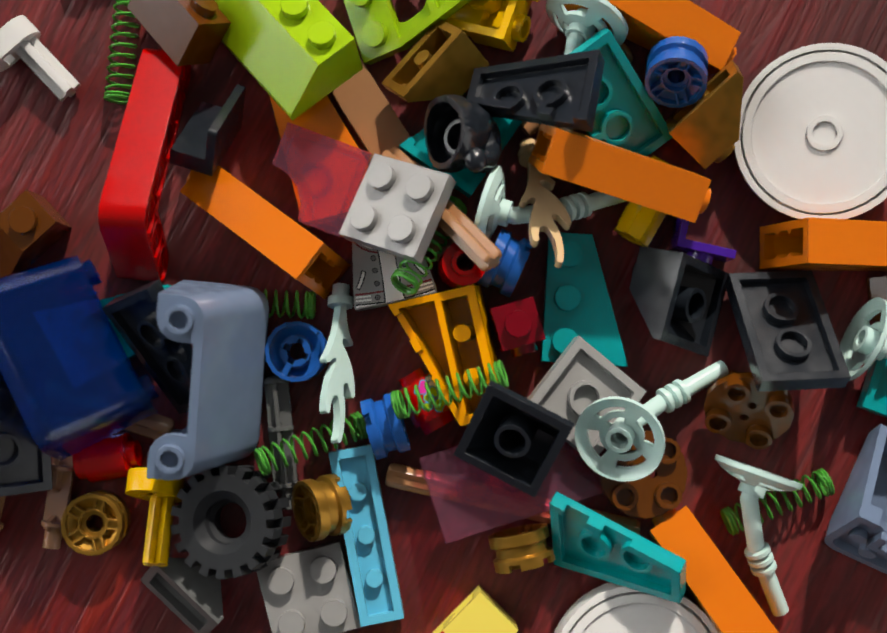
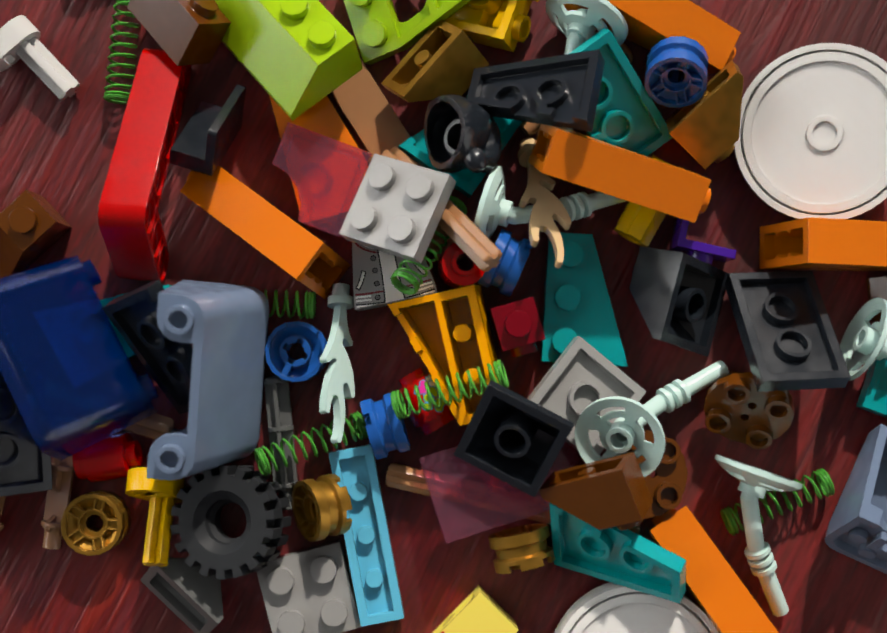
(601, 492): none -> reddish brown slope

